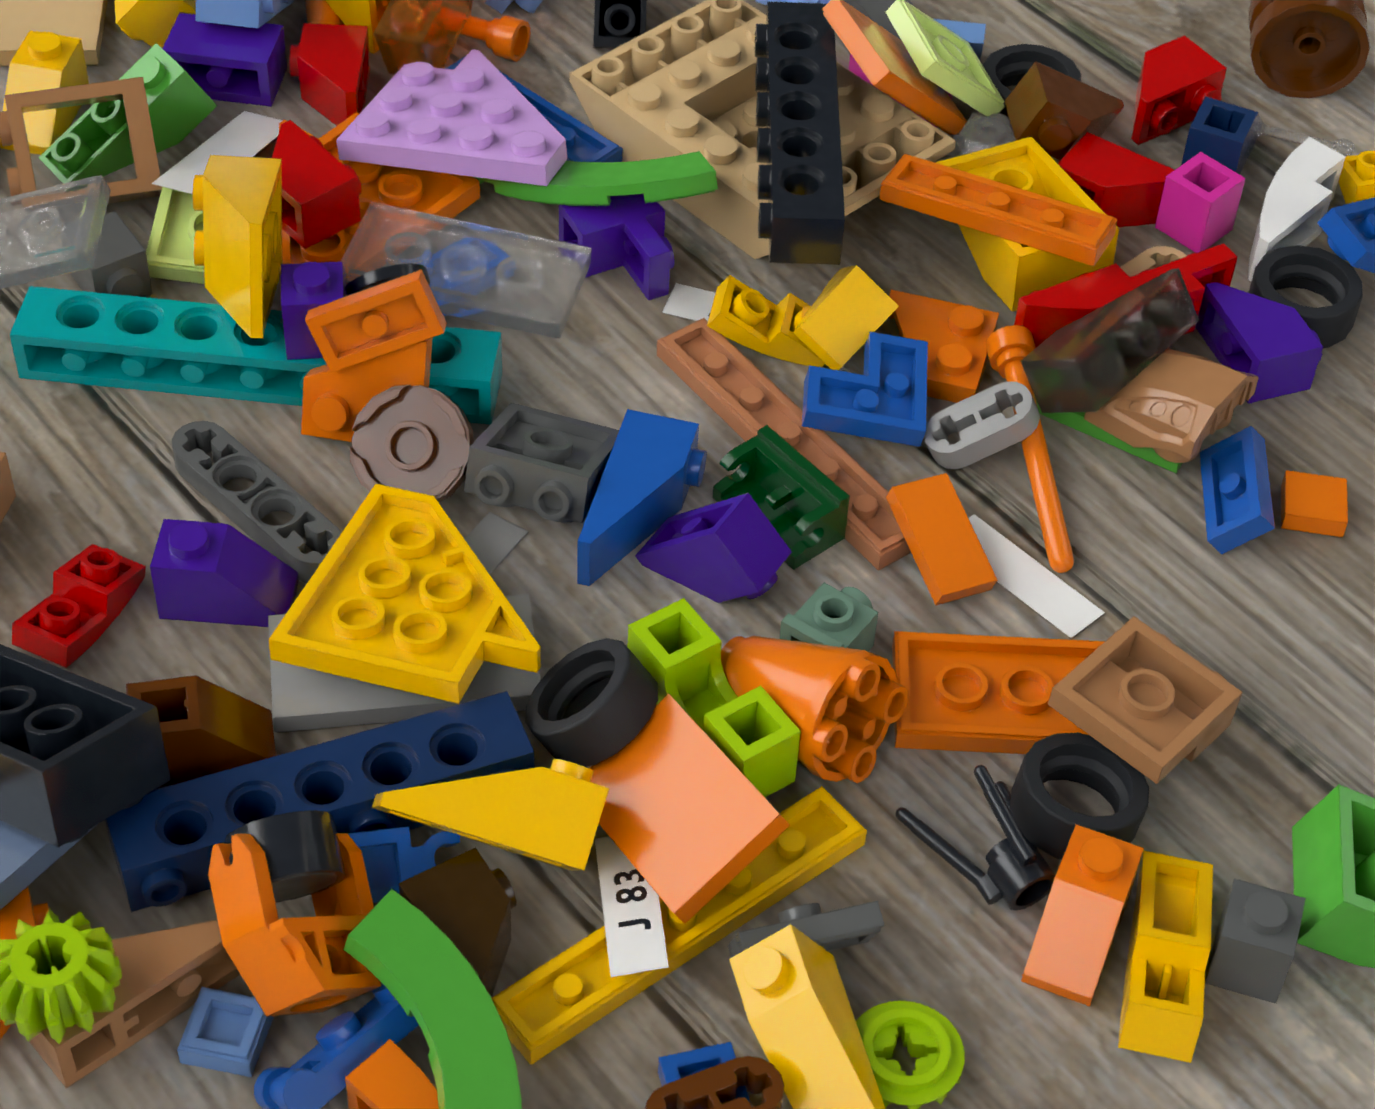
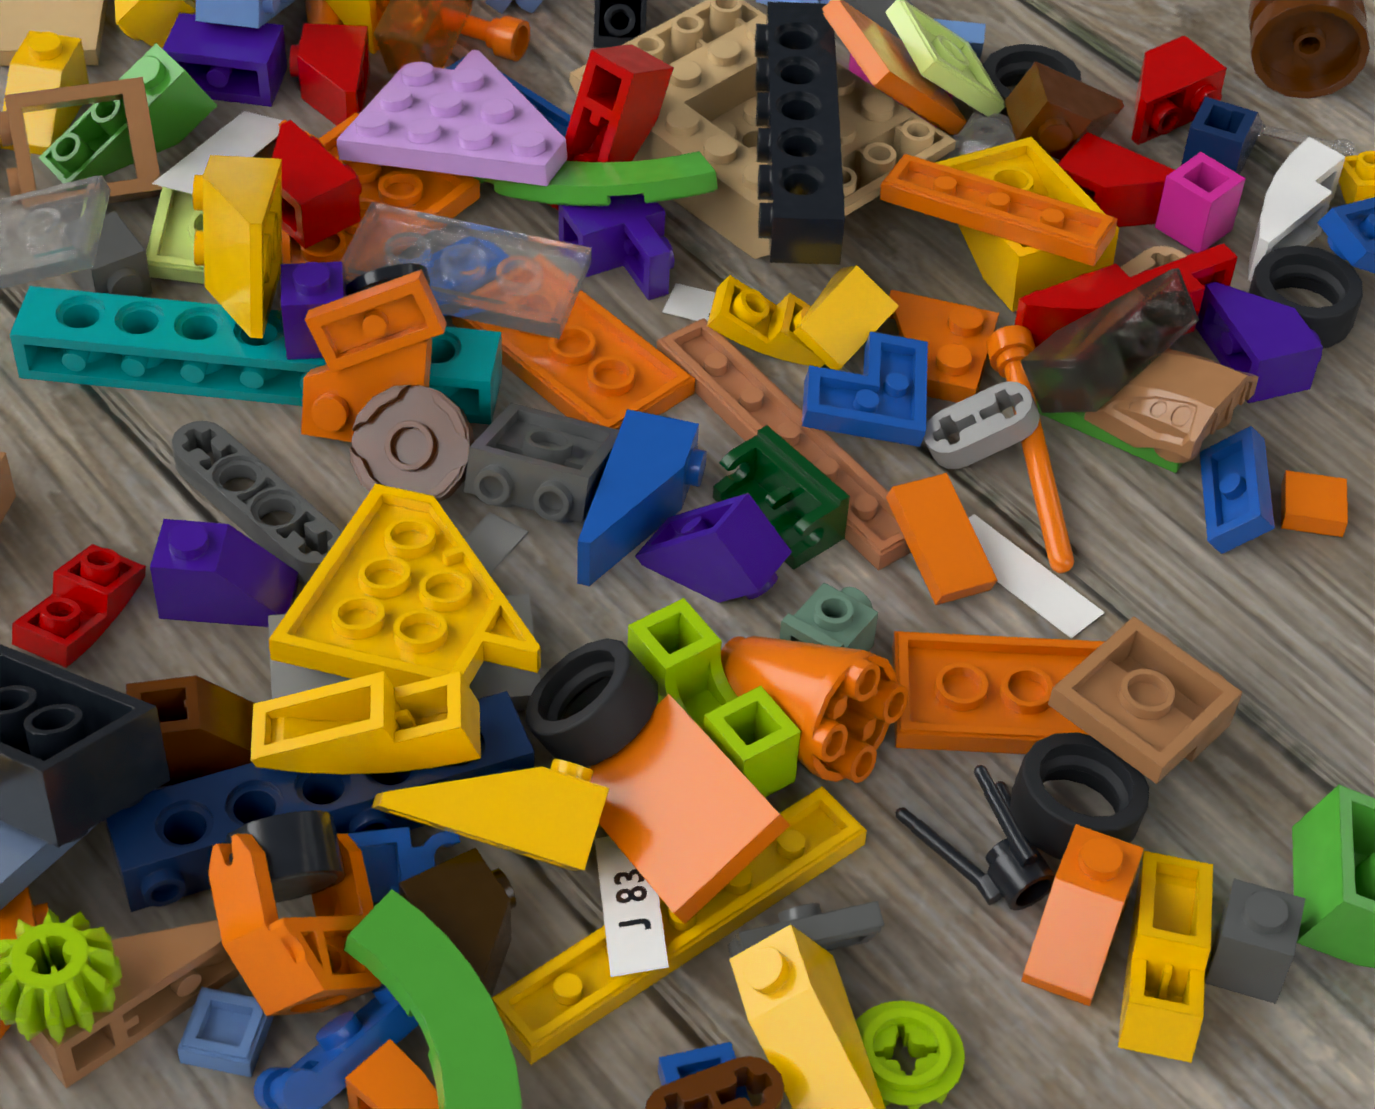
(368, 727): none -> yellow slope
(594, 366): none -> orange tile
(616, 105): none -> red slope

